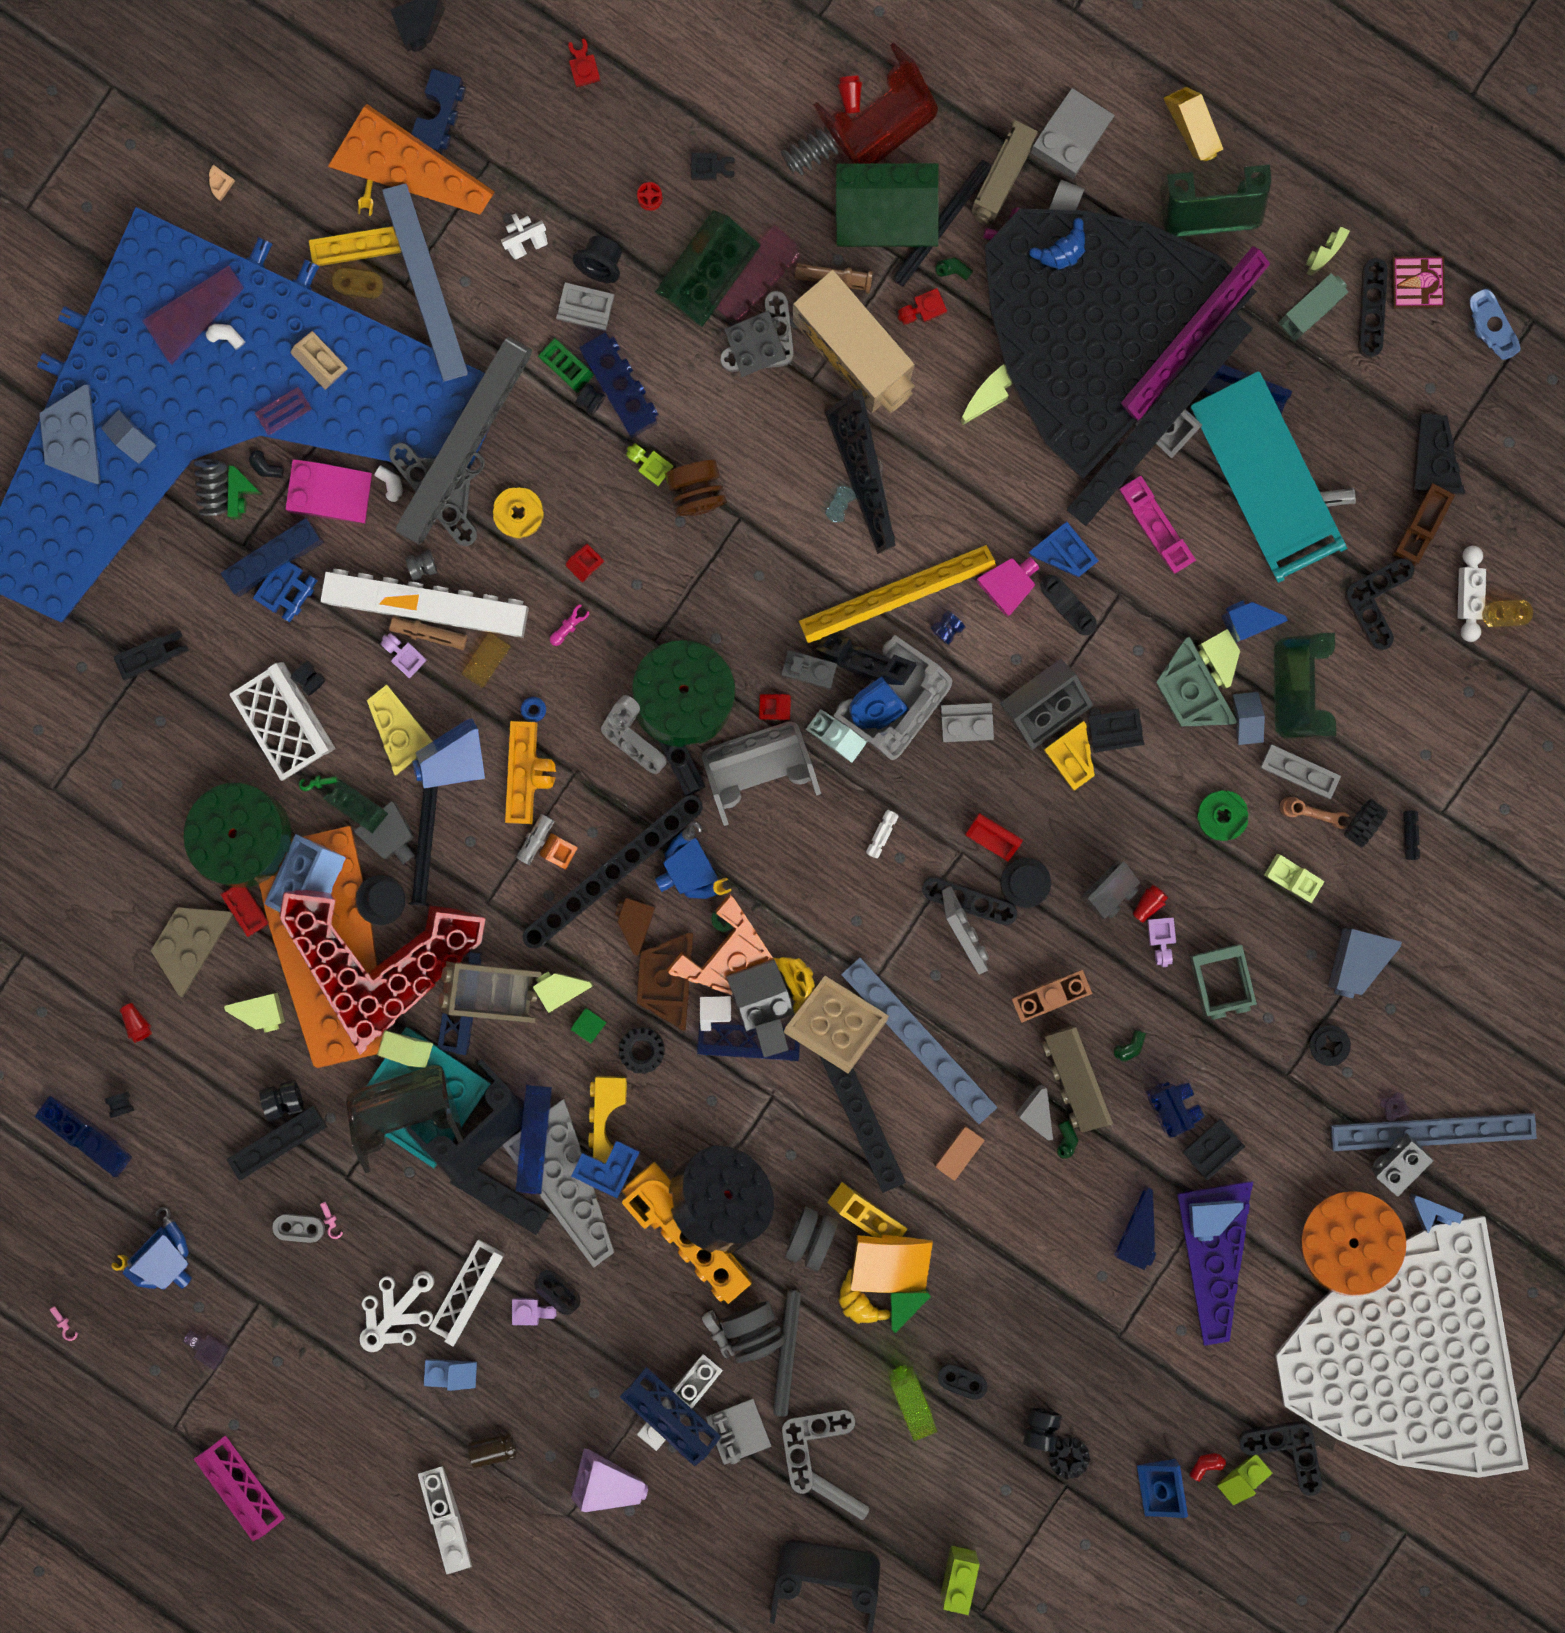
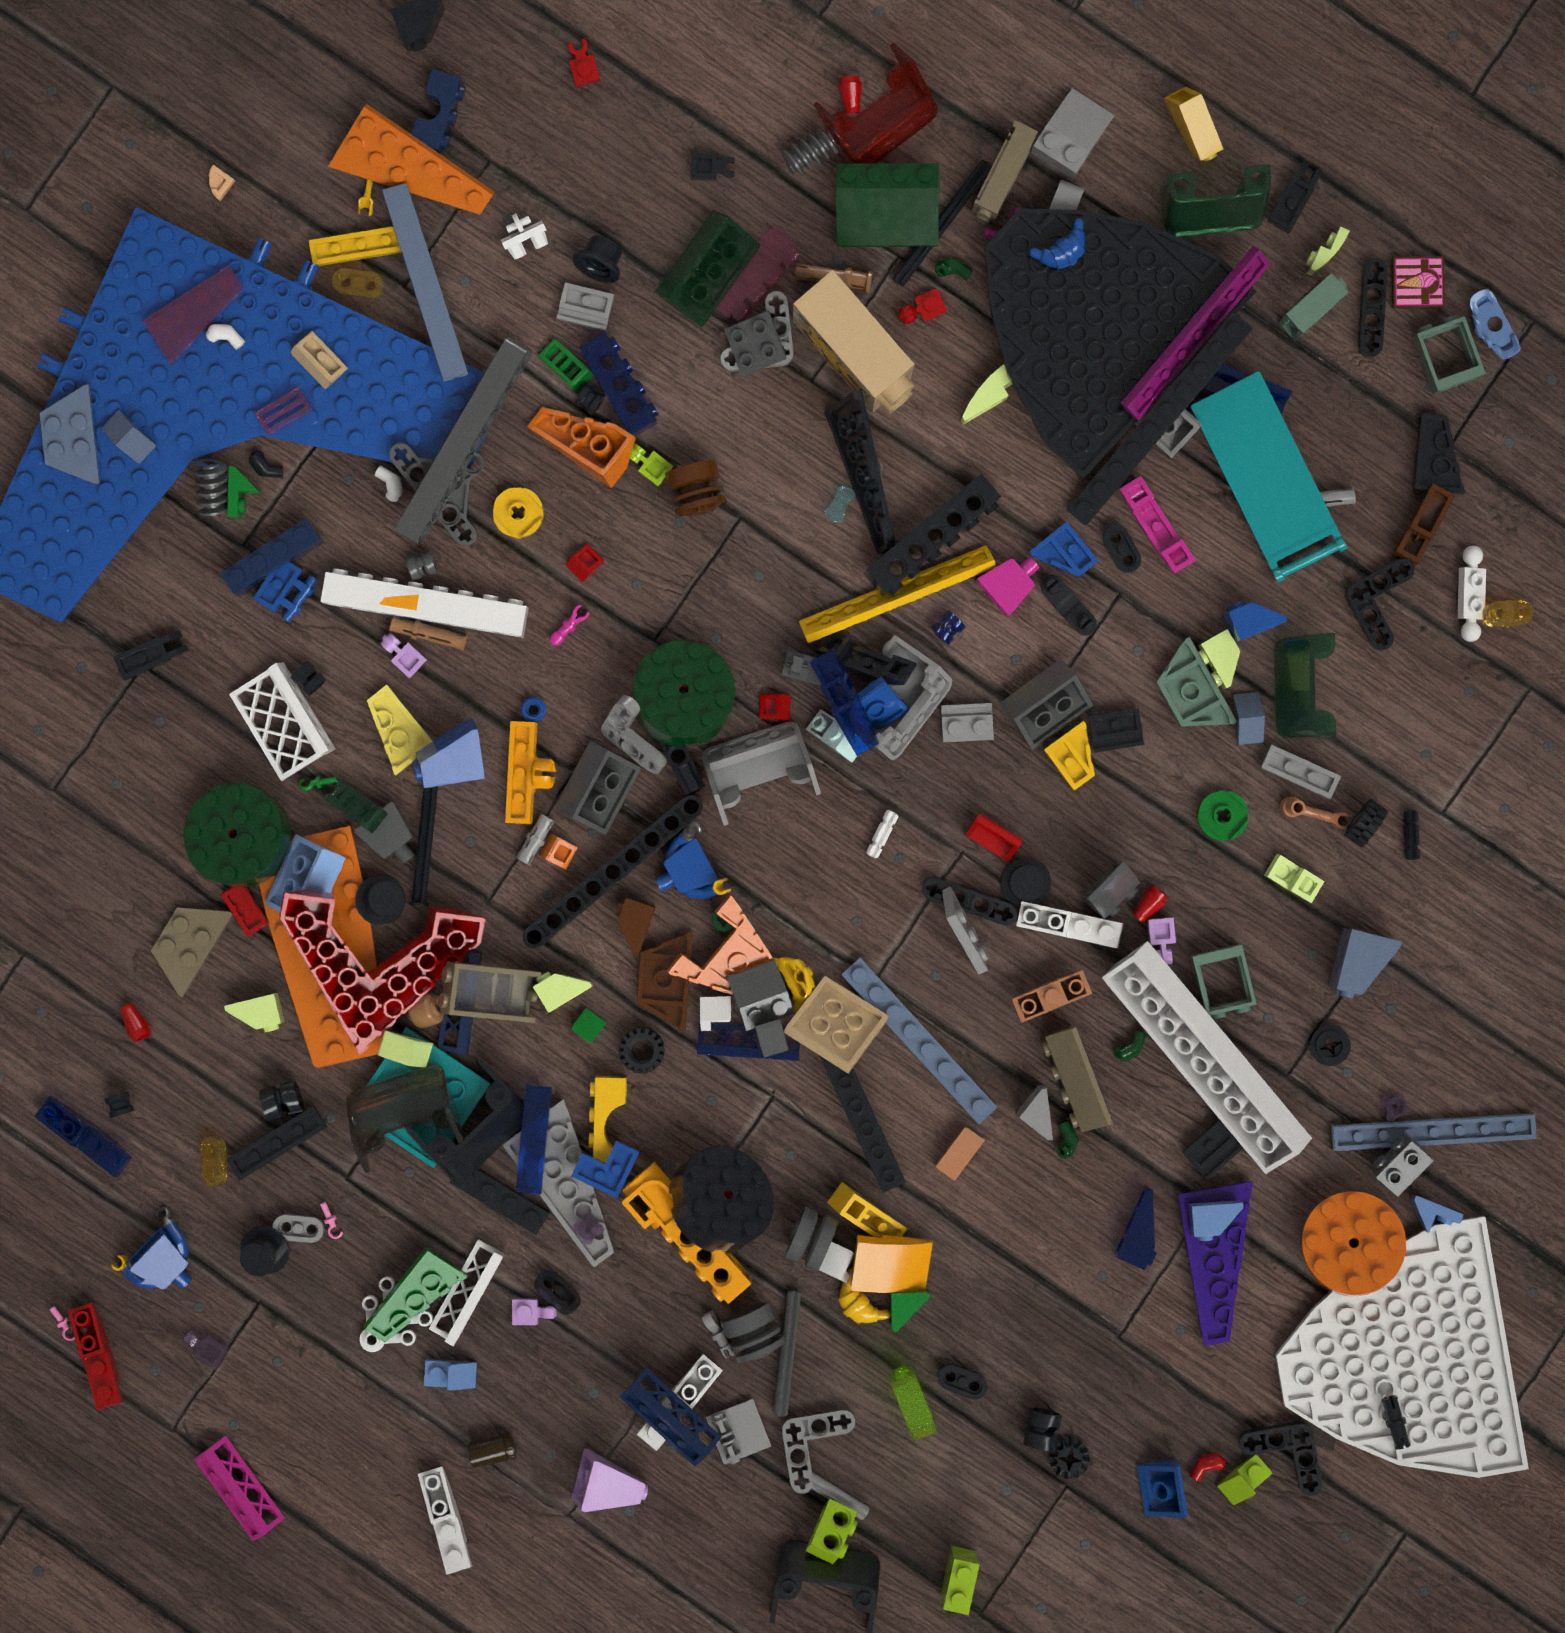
(97, 1355): none -> red slope
(213, 1161): none -> clear yellow plate
(263, 1251): none -> black piece
(328, 491): dark pink slope -> none
(419, 1286): none -> wing
(426, 1011): none -> medium nougat head
(486, 660): clear yellow plate -> none
(588, 1236): none -> clear purple plate
(592, 445): none -> orange wedge
(597, 788): none -> dark grey slope
(649, 191): red wheel -> none
(829, 1530): none -> lime brick
(837, 1262): none -> white panel
(845, 702): none -> clear blue slope
(977, 490): none -> black brick
(1069, 924): none -> white slope
(1123, 548): none -> black plate
(1172, 1114): clear blue hips -> none
(1207, 1058): none -> white brick
(1293, 199): none -> black hinge
(1396, 1422): none -> black pin
(1476, 367): none -> sand green window

